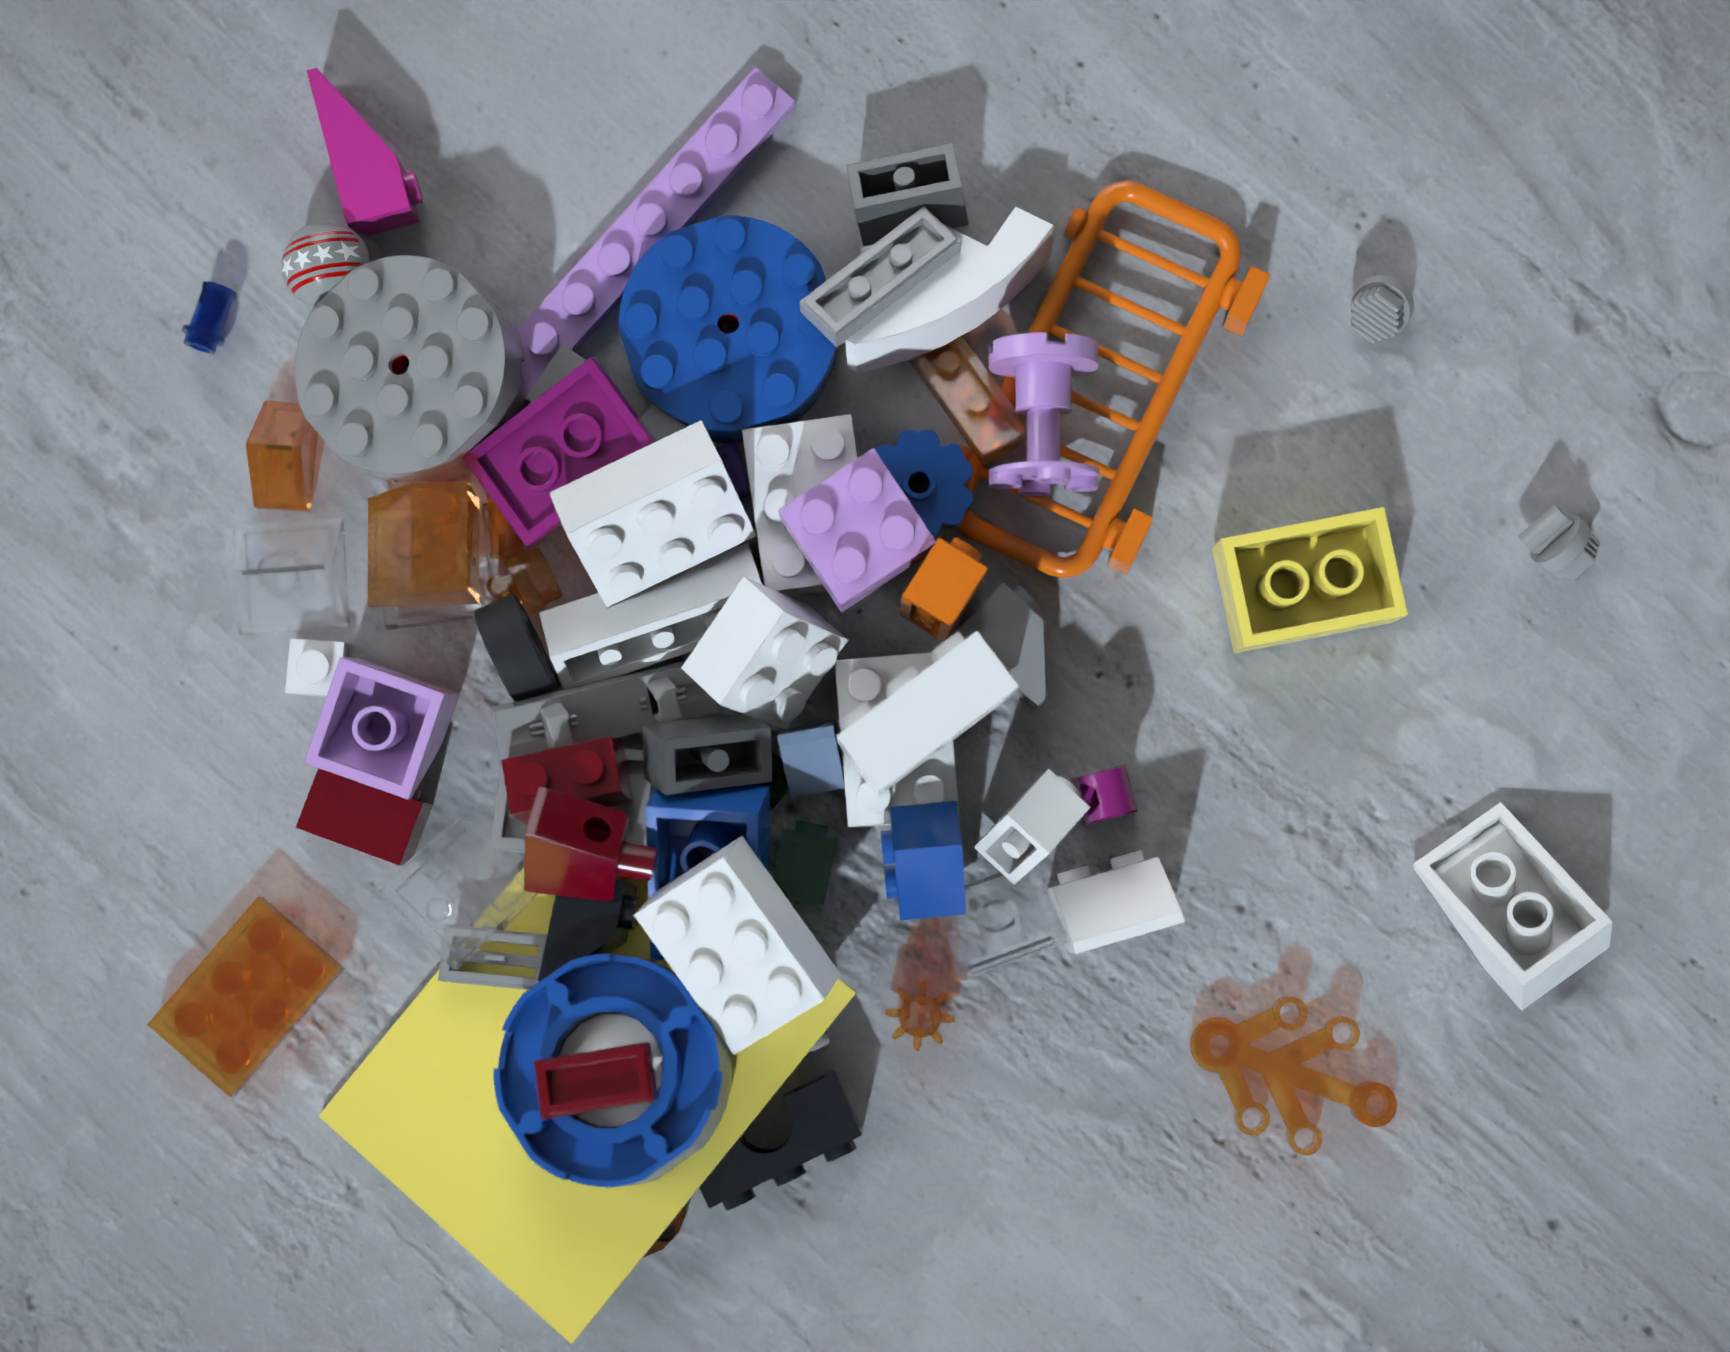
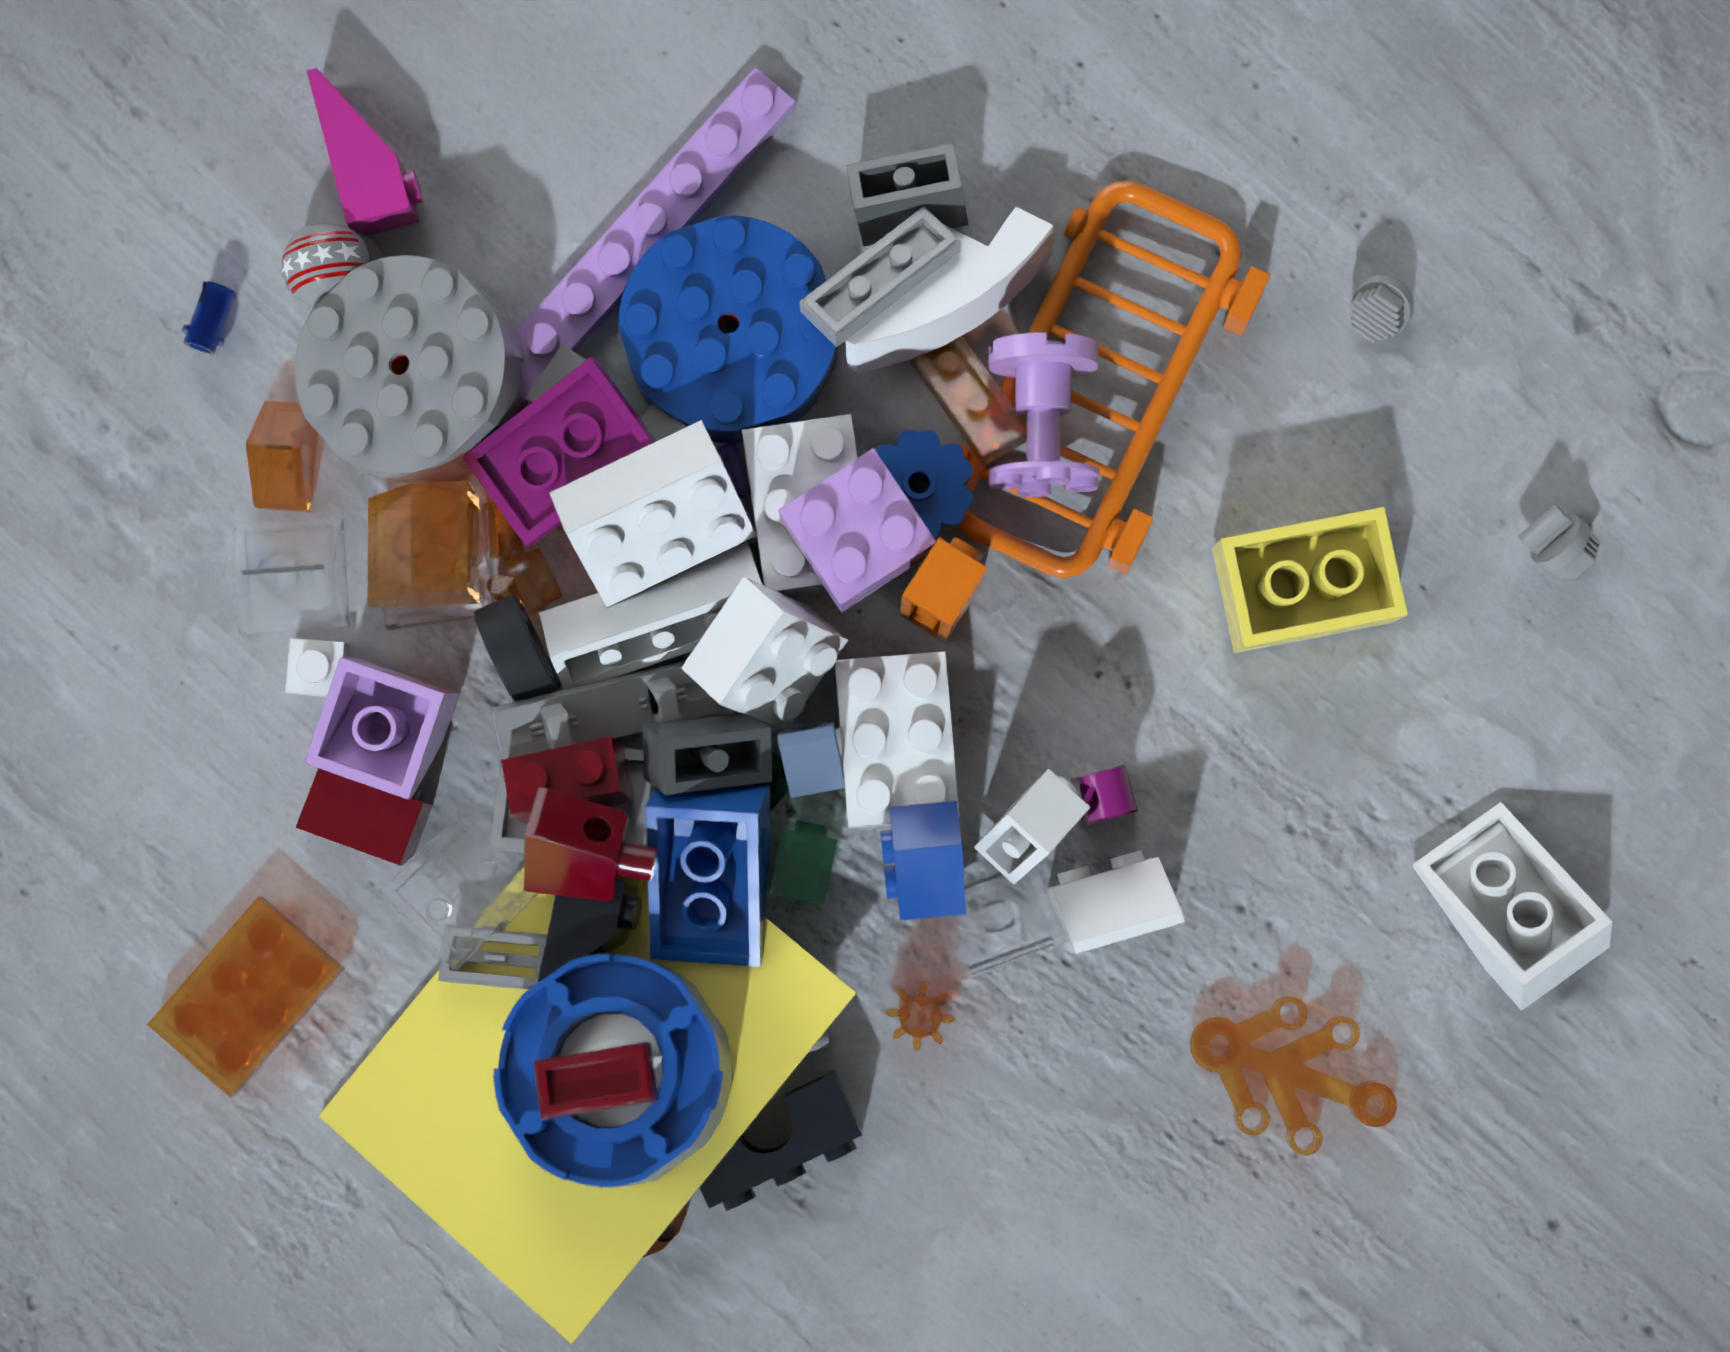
(738, 945): white brick -> none
(925, 710): white brick -> none
(1016, 637): light grey slope -> none

